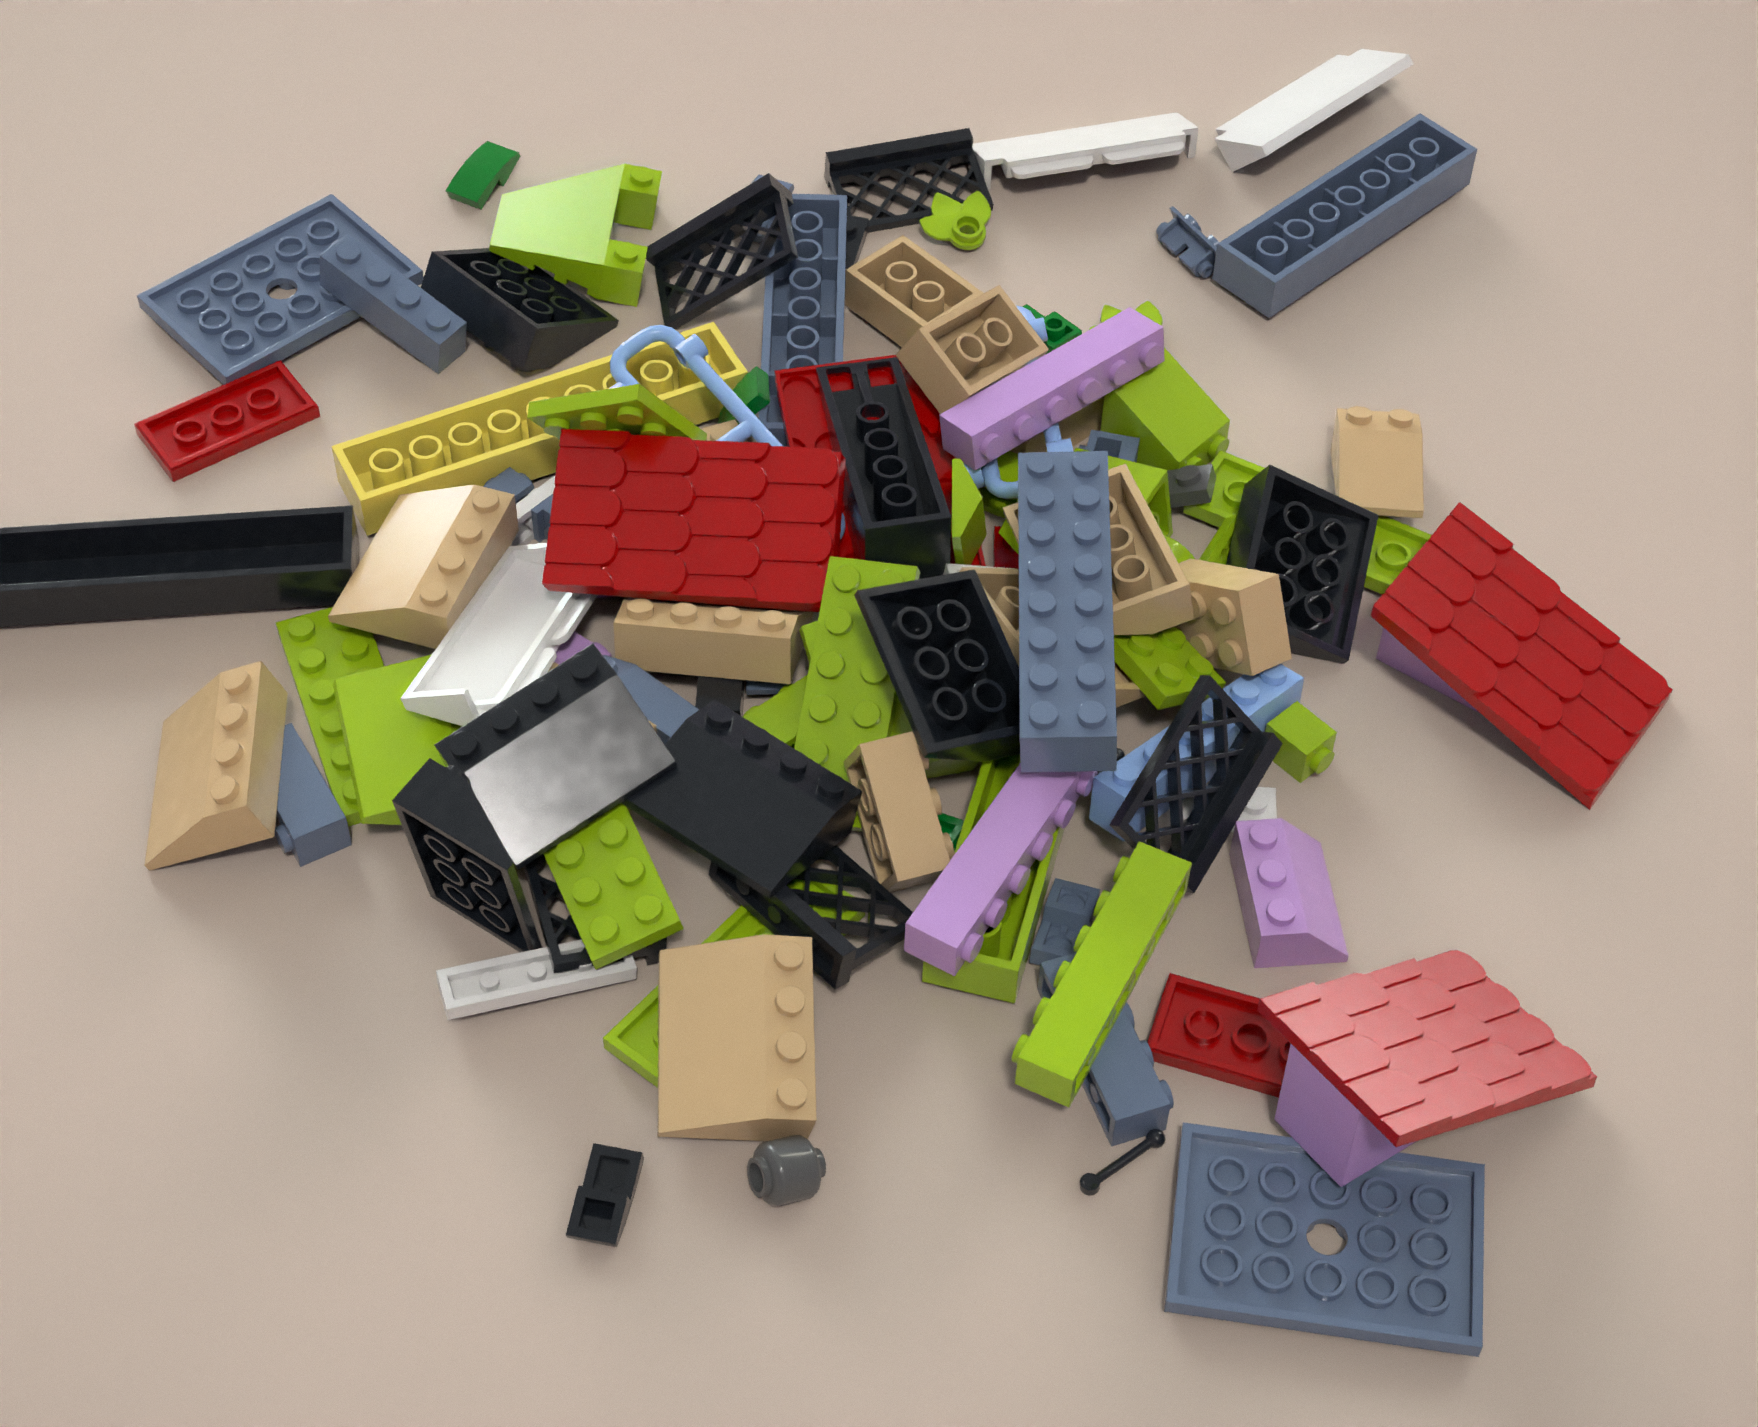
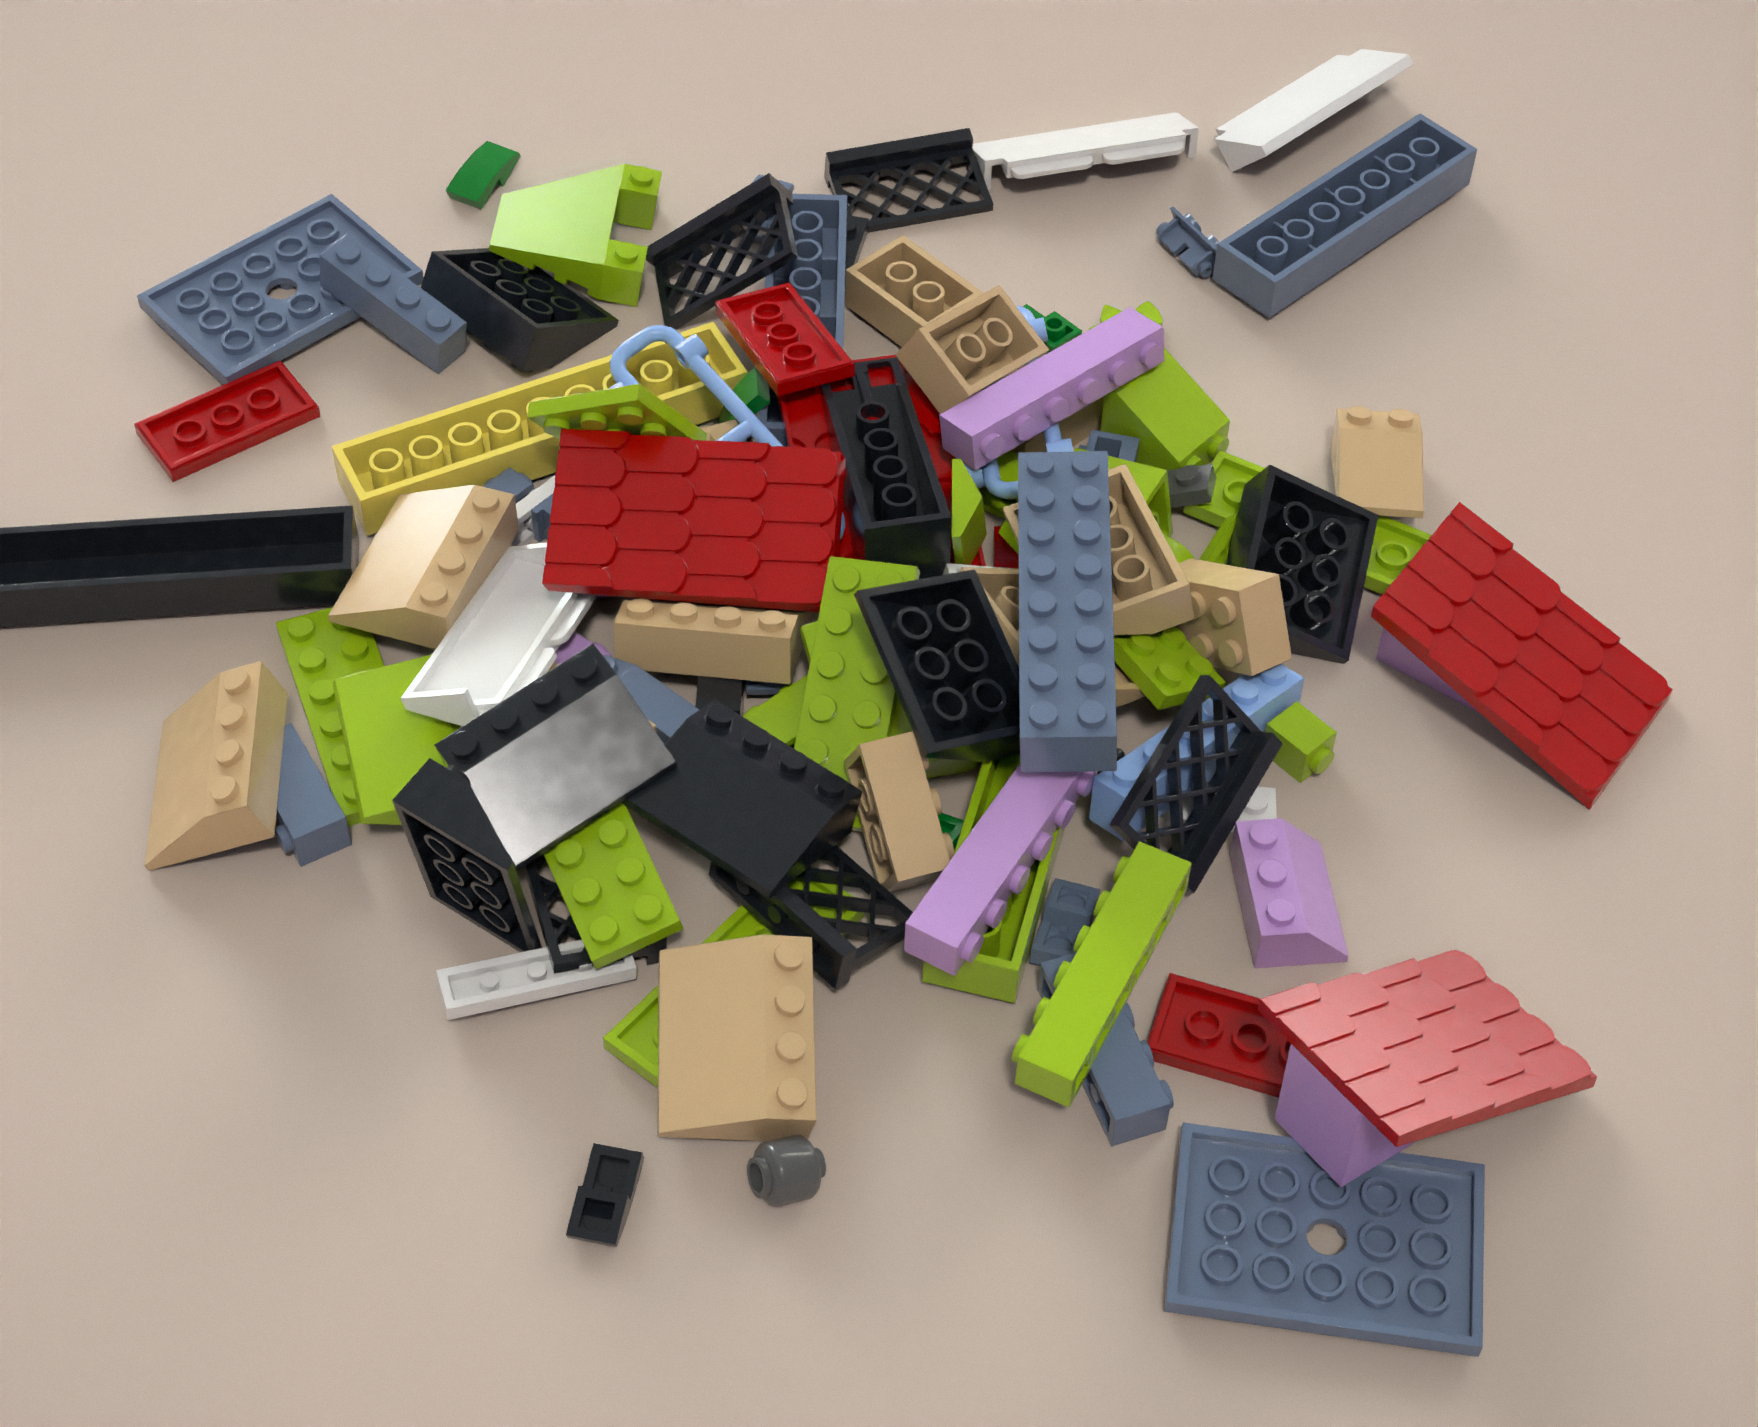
(784, 339): none -> red tile
(953, 219): lime plate -> none
(1091, 1182): black hinge -> none

